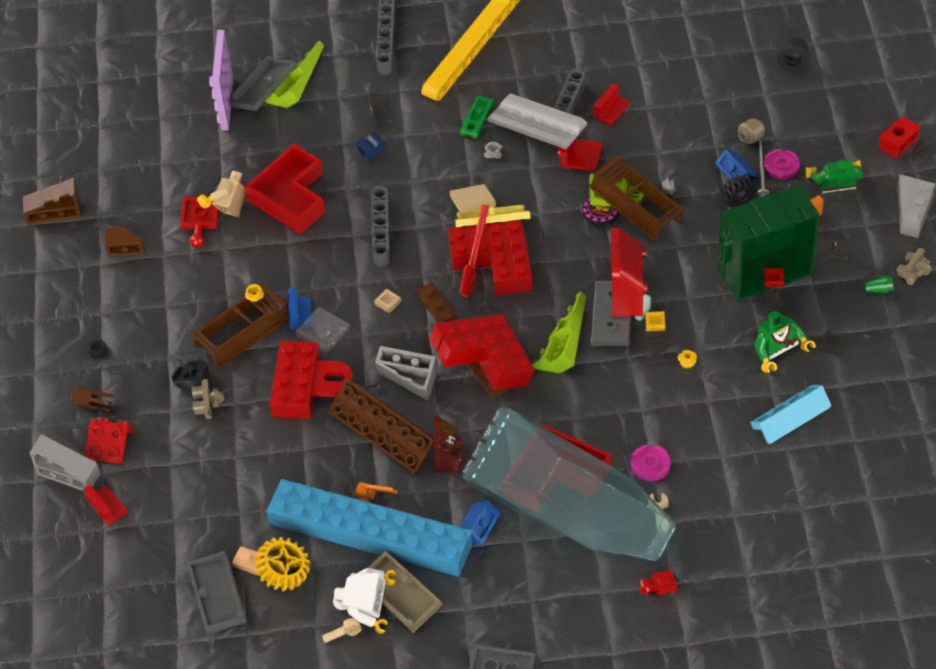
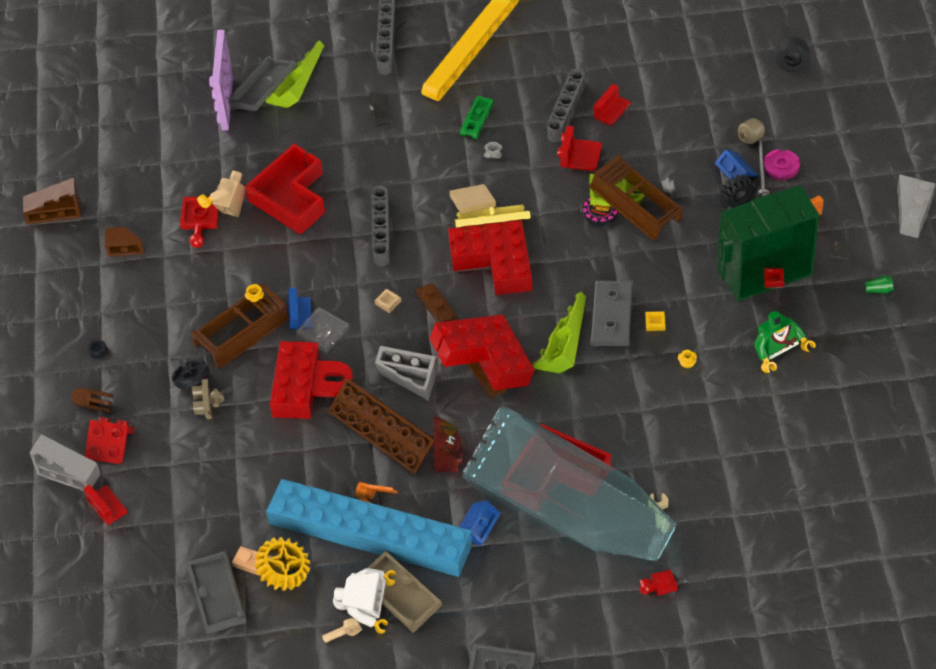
(370, 147): dark blue leg -> none
(469, 273): red piece -> none
(538, 121): light grey plate -> none
(627, 274): red windscreen -> none
(646, 306): light aqua tile -> none
(650, 462): dark pink tile -> none
(792, 413): medium azure panel -> none
(836, 175): green torso -> none
(899, 137): red brick -> none
(916, 266): dark tan hips -> none

